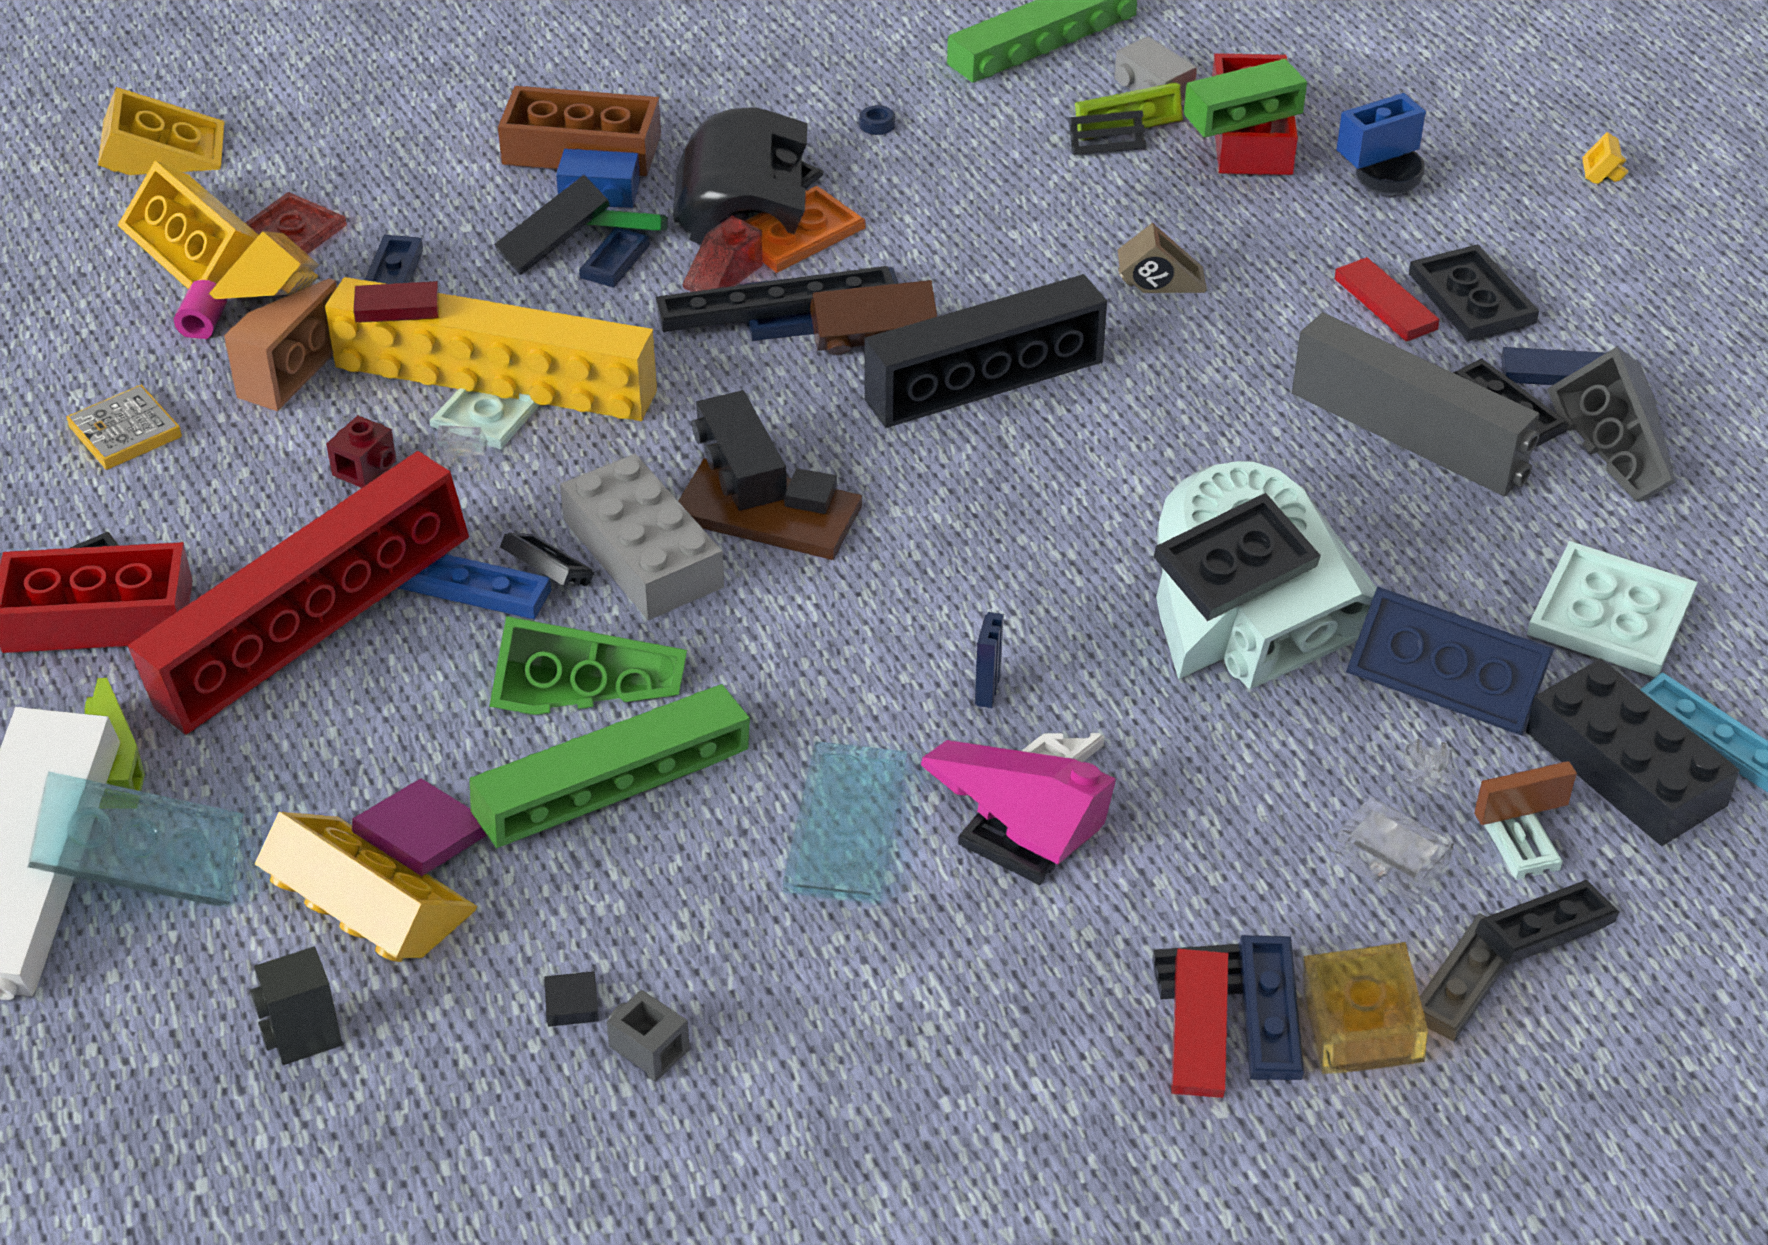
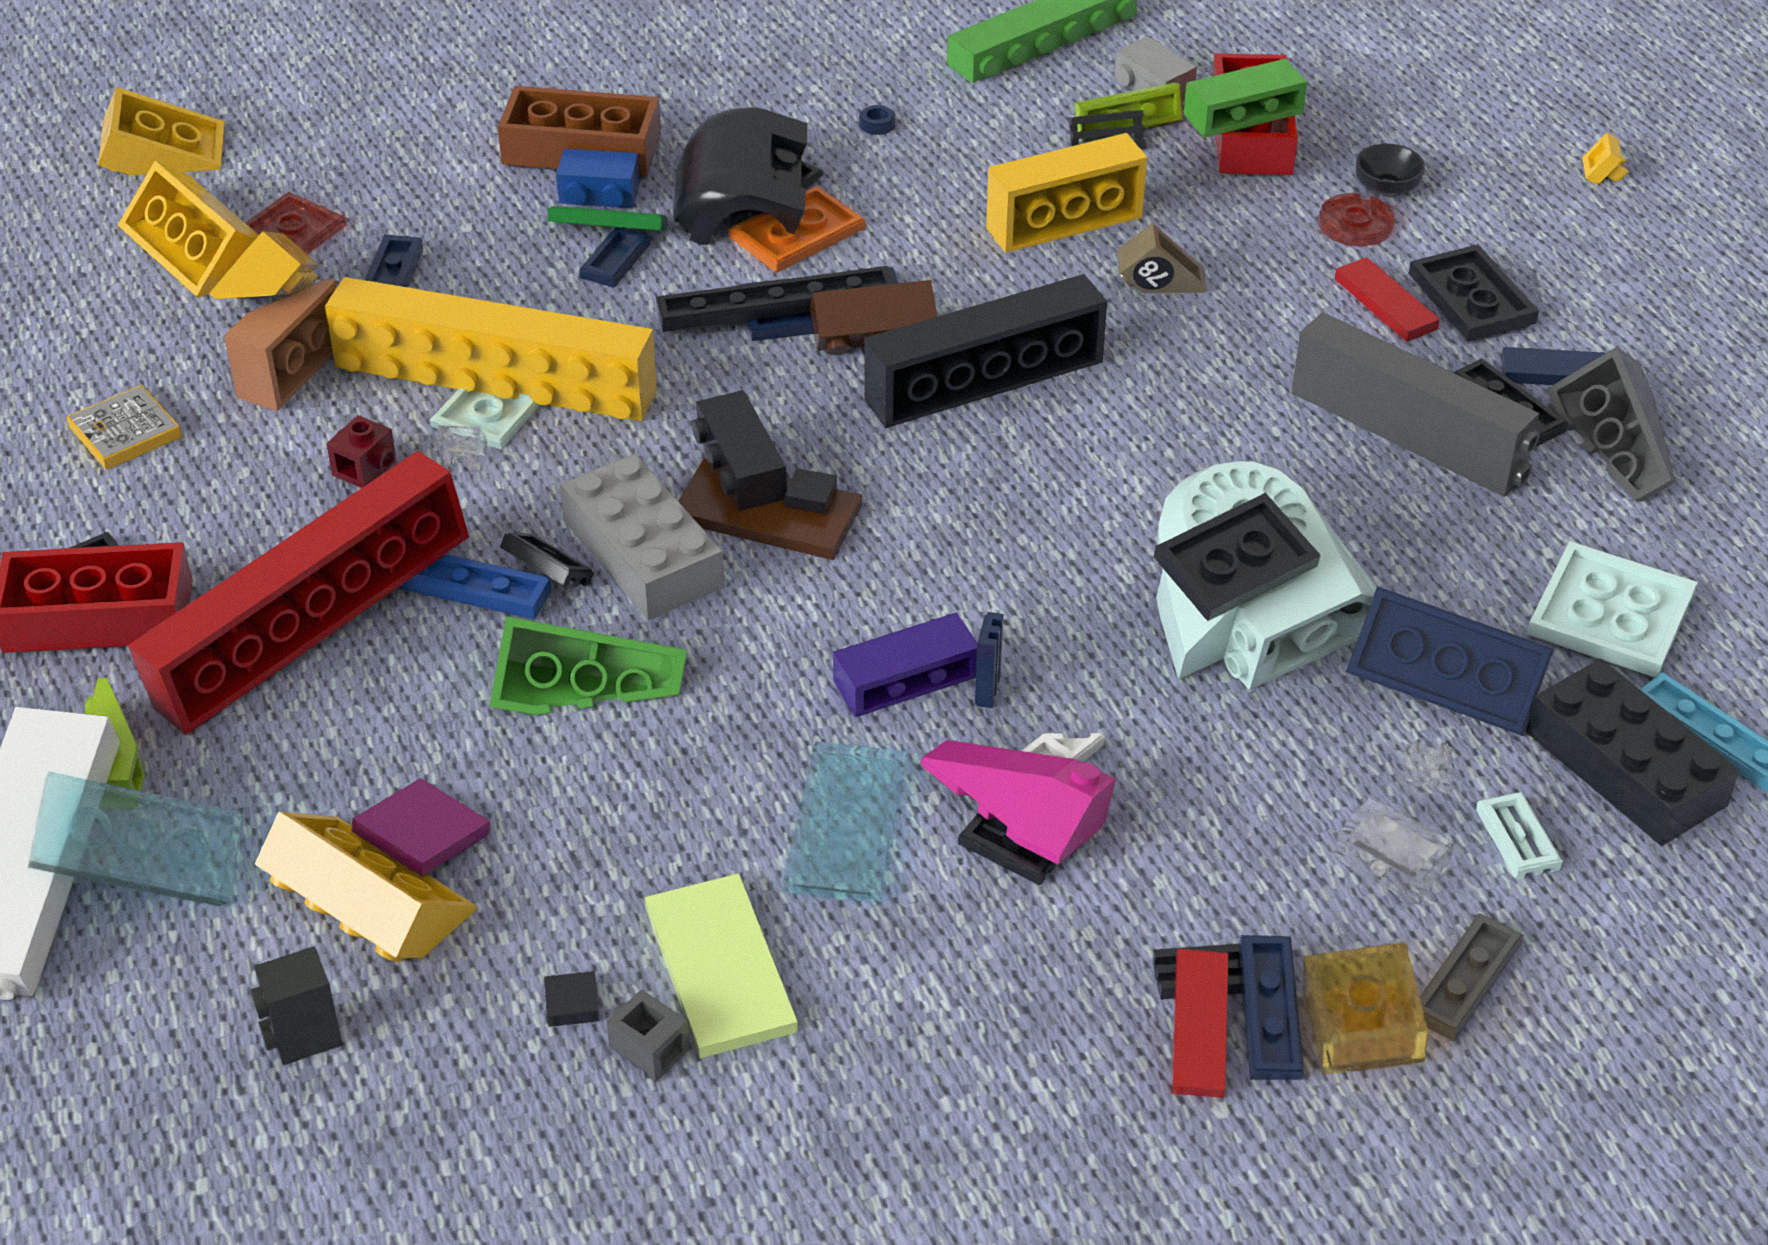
(199, 311): dark pink brick -> none
(396, 302): dark red tile -> none
(552, 224): black tile -> none
(608, 765): bright green brick -> none
(720, 965): none -> yellowish green tile
(726, 256): clear red slope -> none
(905, 664): none -> dark purple brick
(1065, 192): none -> yellow brick
(1366, 226): none -> clear red tile
(1380, 130): blue brick -> none
(1525, 793): dark orange tile -> none
(1546, 922): black tile -> none

